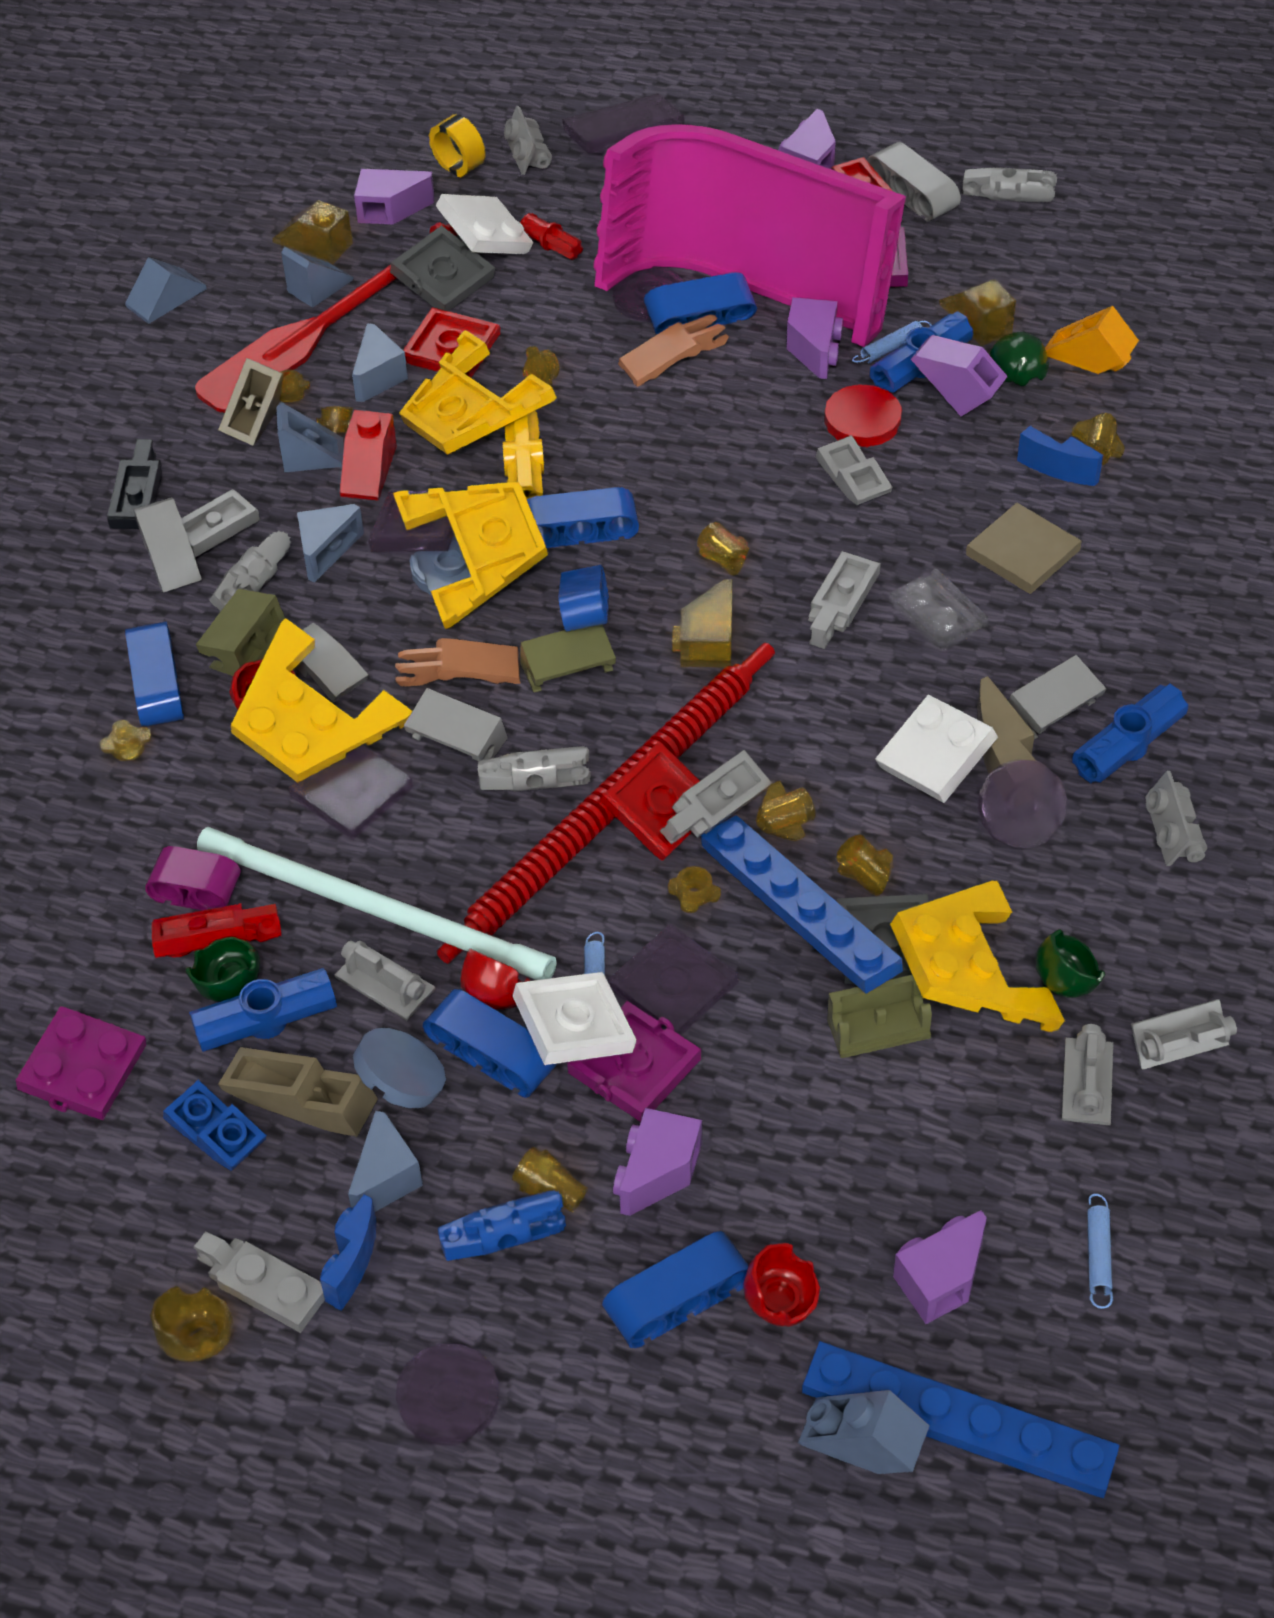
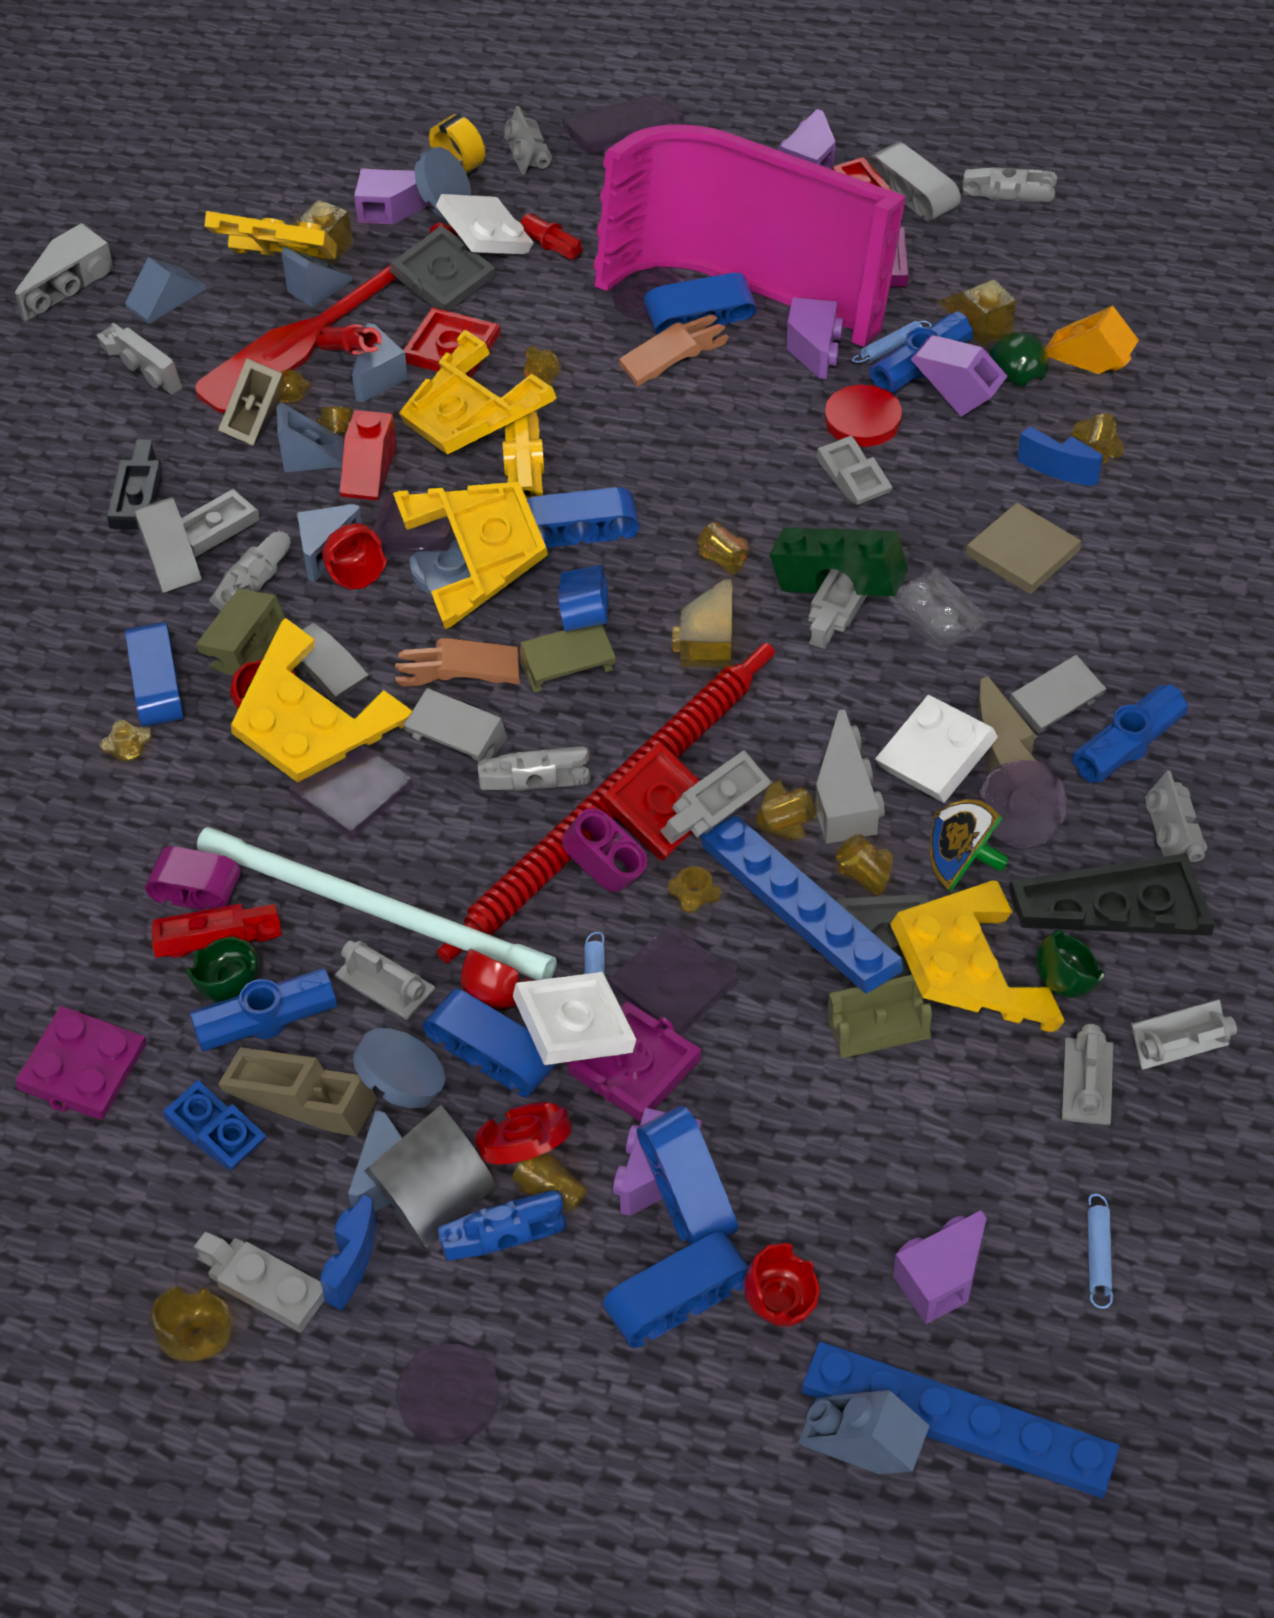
(63, 269): none -> light grey slope
(141, 355): none -> light grey hinge
(271, 235): none -> yellow wing
(349, 338): none -> red pin
(354, 556): none -> red hair
(431, 1176): none -> flat silver slope
(439, 174): none -> sand blue tile
(525, 1133): none -> red tile
(610, 844): none -> magenta beam
(686, 1175): none -> beam
(844, 789): none -> light grey slope
(868, 557): none -> dark green arch
(960, 836): none -> shield
(1121, 897): none -> pearl dark grey wing

